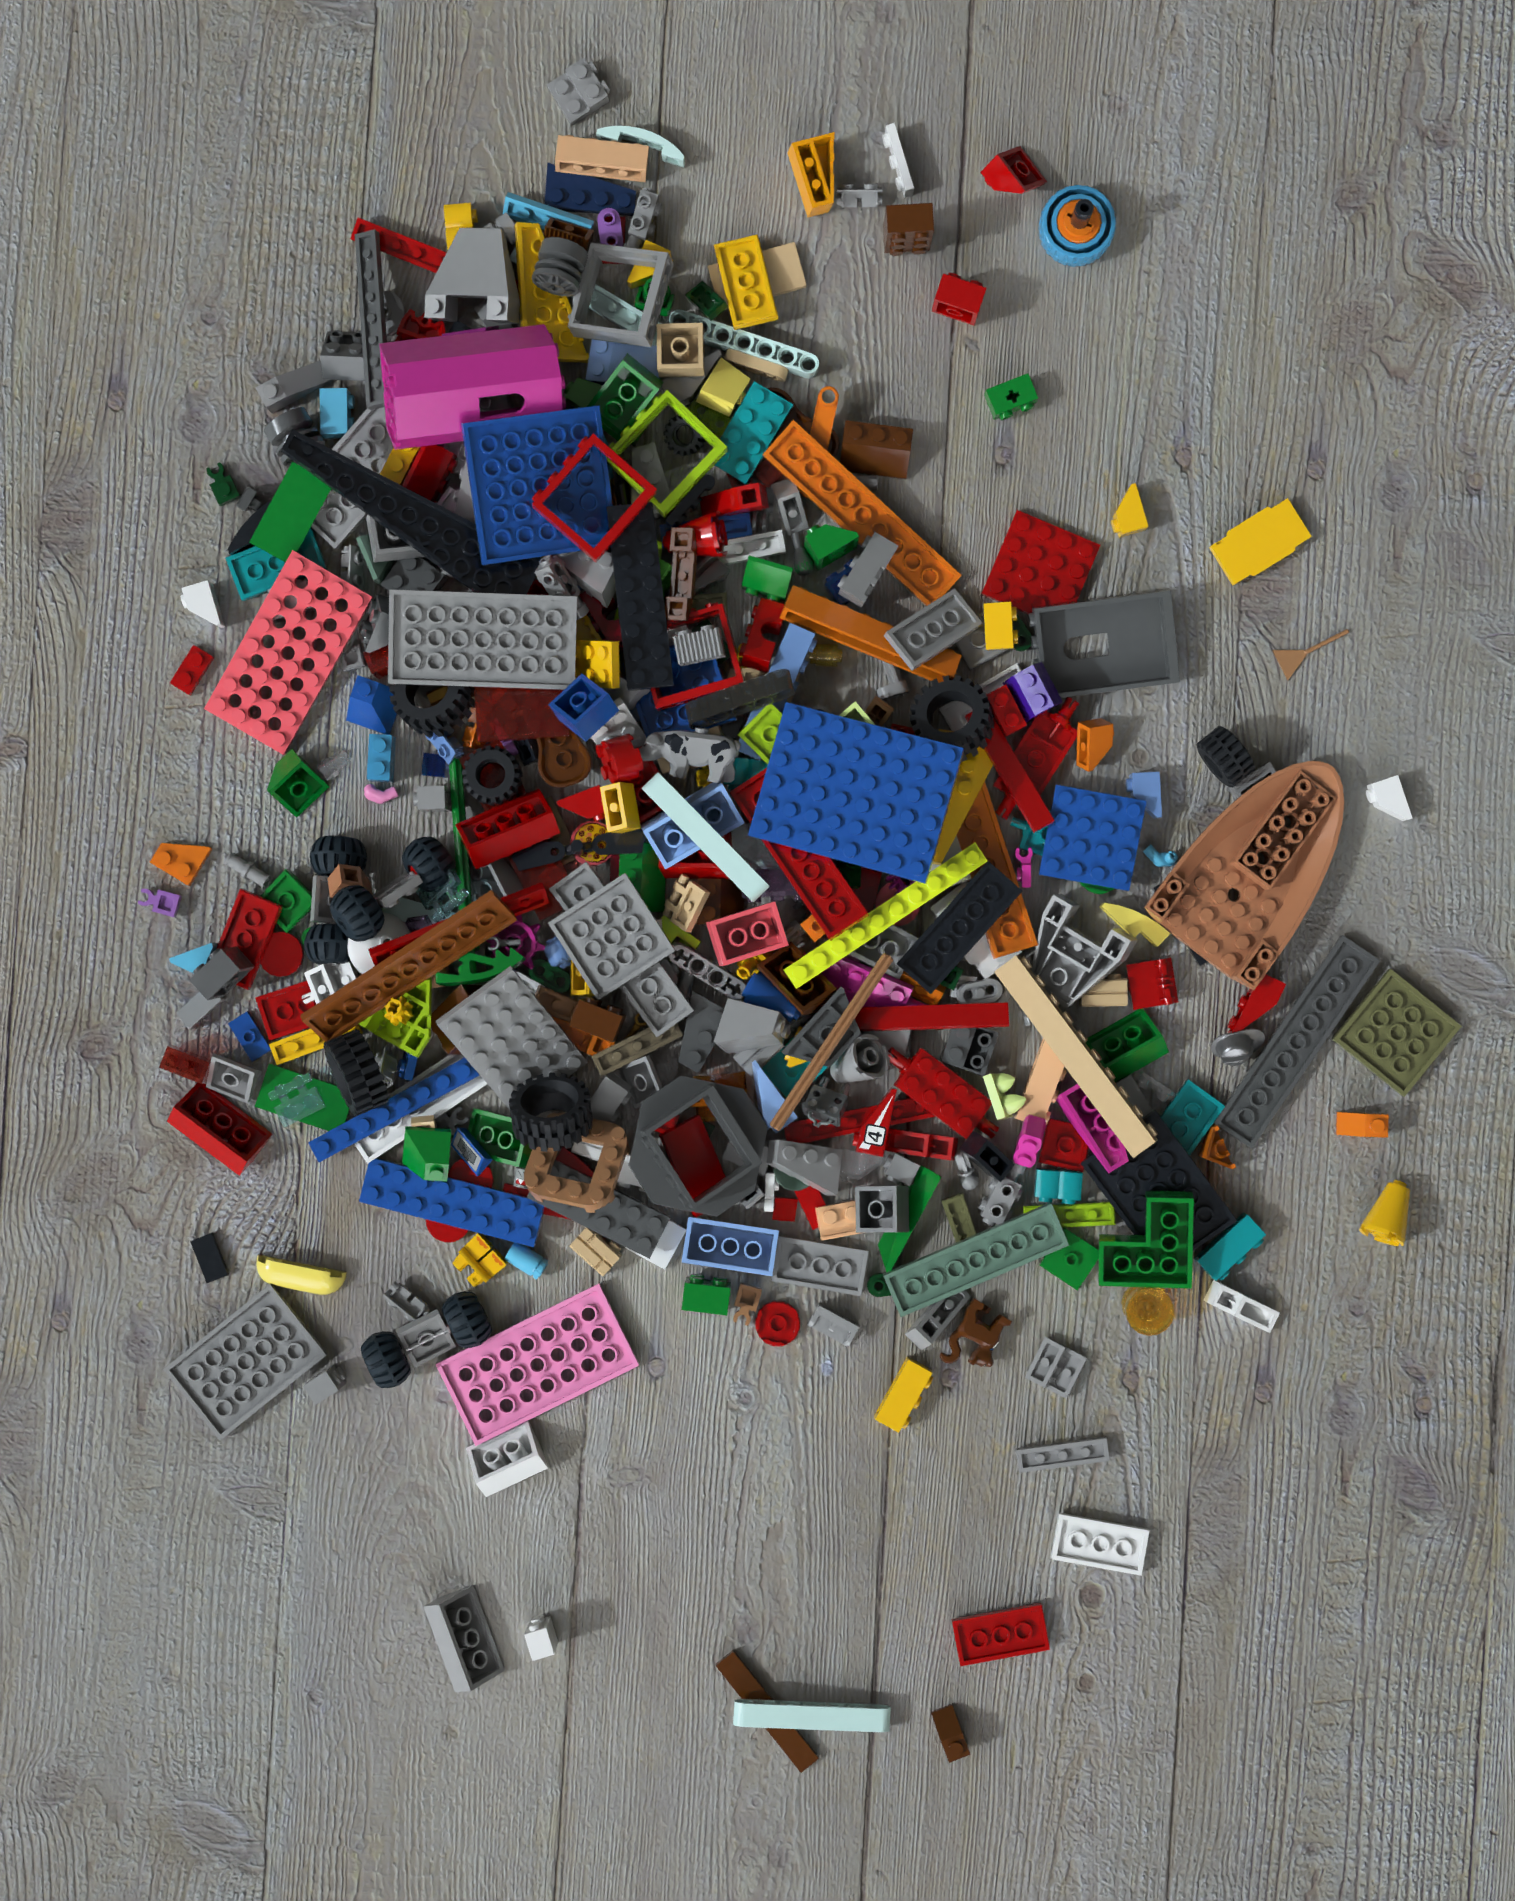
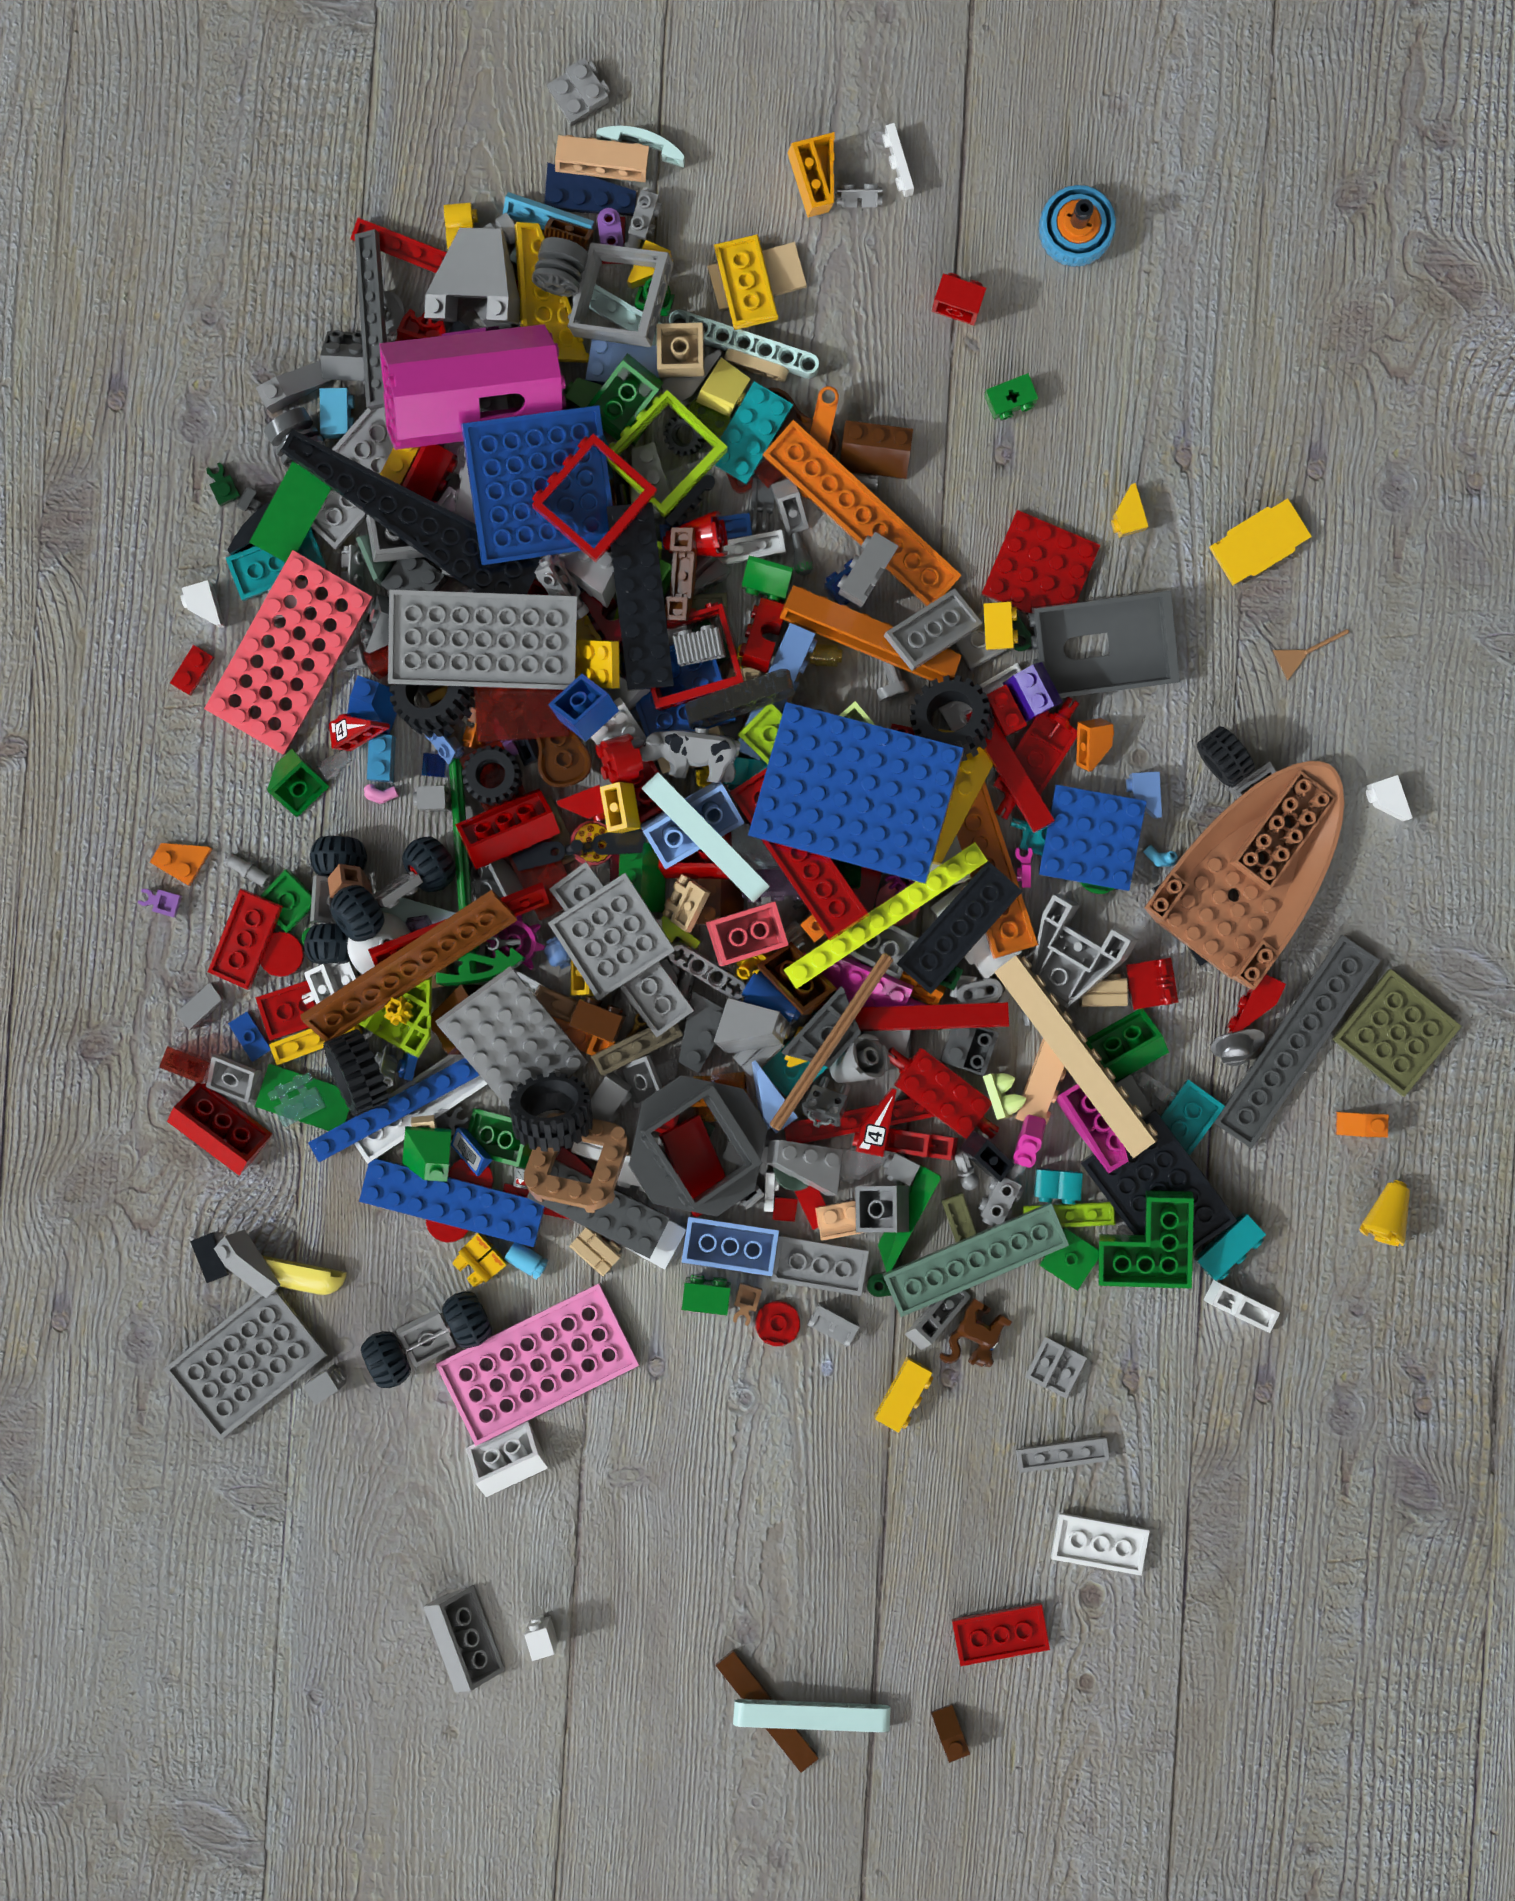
(192, 959): medium azure slope -> none
(221, 972): dark grey brick -> none
(246, 1262): none -> light grey slope
(351, 732): none -> red slope
(399, 1299): light grey hinge -> none
(434, 899): clear light blue plate -> none
(550, 976): dark green plate -> none
(706, 300): dark green plate -> none
(736, 500): red slope -> none
(829, 544): green slope -> none
(879, 711): medium nougat slope -> none
(908, 228): reddish brown brick -> none
(1012, 172): red slope -> none
(1063, 1146): red plate -> none
(1135, 923): light yellow slope -> none
(1149, 1321): clear yellow wheel -> none
(1215, 1149): orange slope -> none

